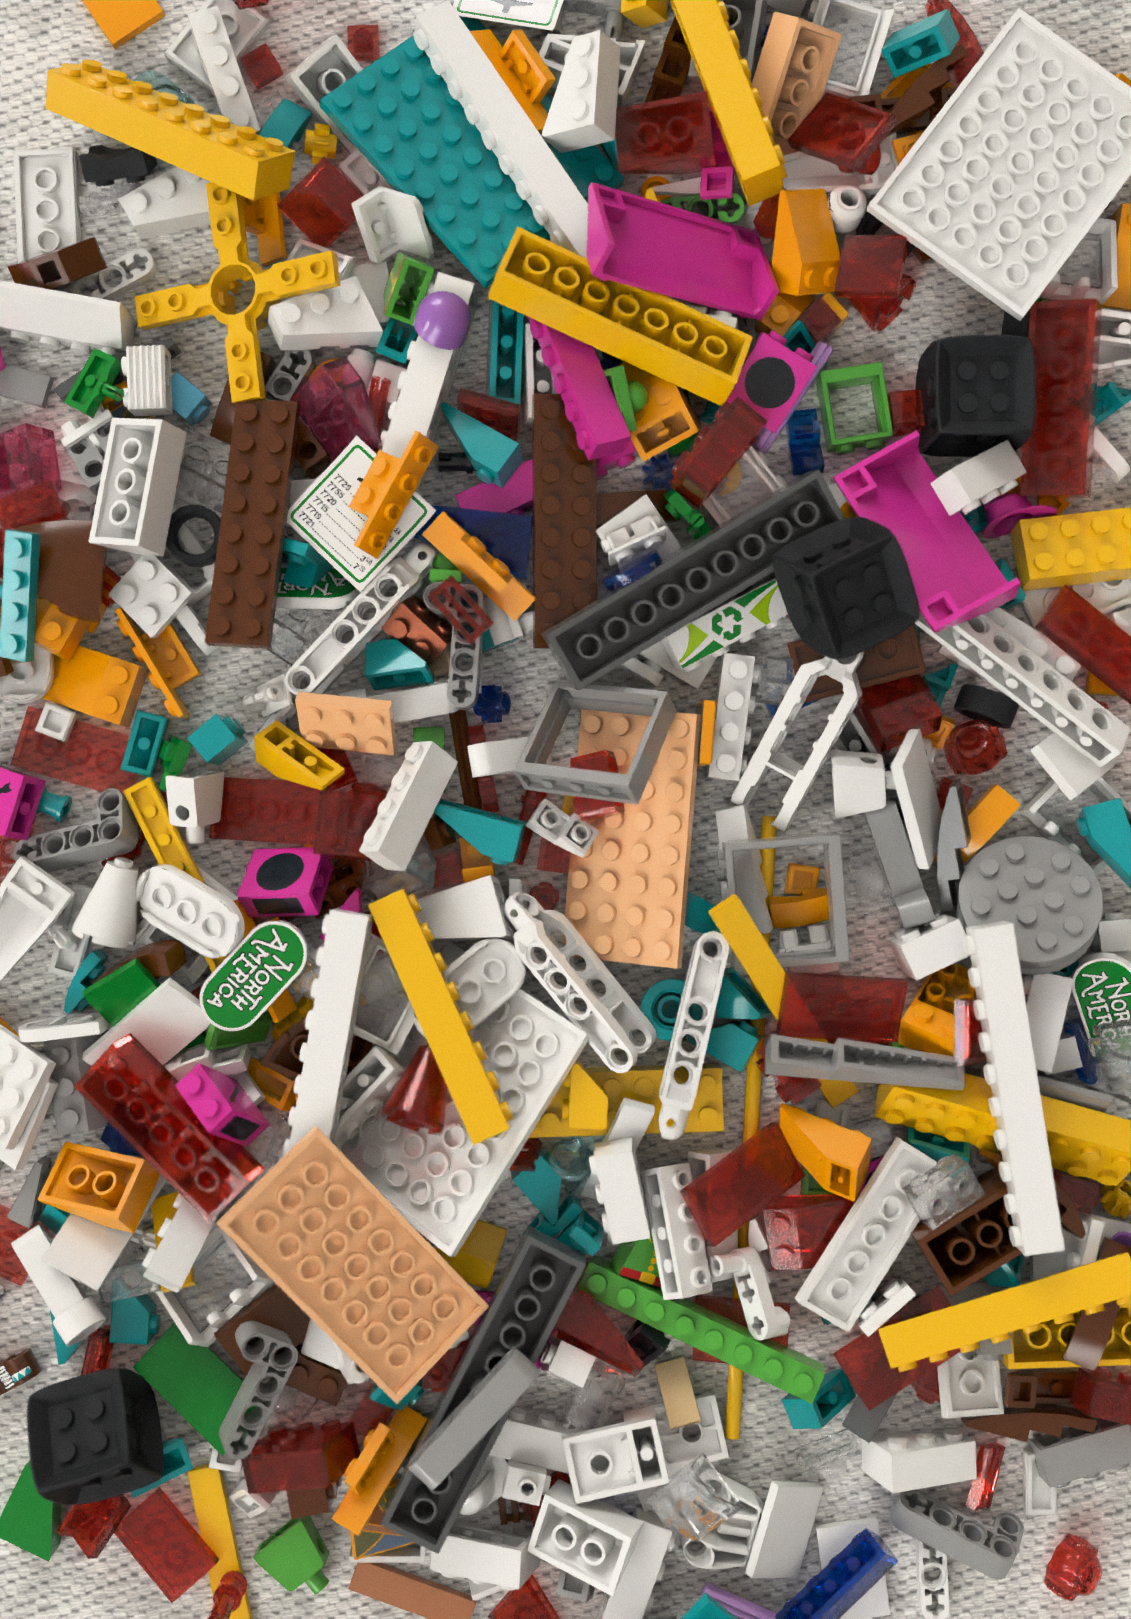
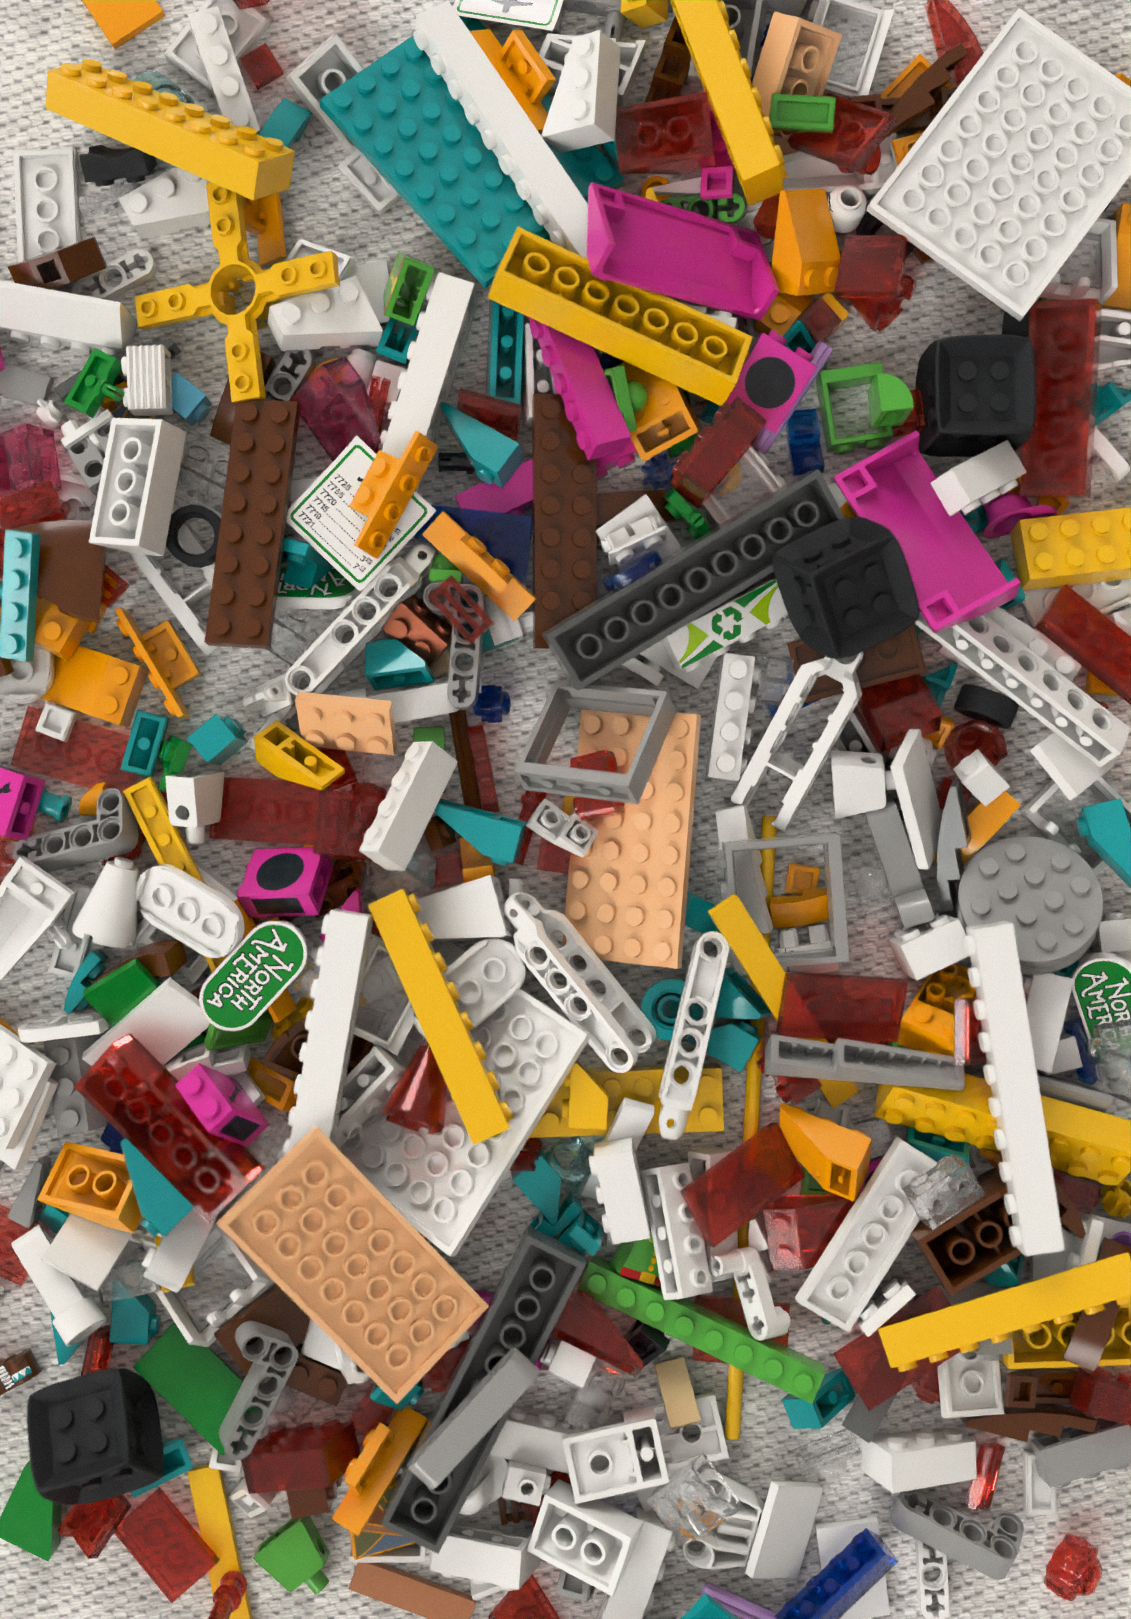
(51, 413): none -> white plate
(88, 802): none -> light orange tile
(152, 594): white plate -> none
(156, 1197): none -> teal slope
(310, 453): reddish brown leg -> none
(320, 143): yellow gear -> none
(321, 203): clear red slope -> none
(364, 42): clear red plate -> none
(392, 223): white bracket -> none
(443, 320): medium lavender helmet -> none
(478, 1254): yellow slope -> none
(497, 756): white beam -> none
(548, 890): clear red plate -> none
(707, 710): light orange tile -> none
(802, 113): none -> bright green tile
(889, 401): none -> bright green brick
(920, 43): teal brick -> none
(981, 777): none -> white brick

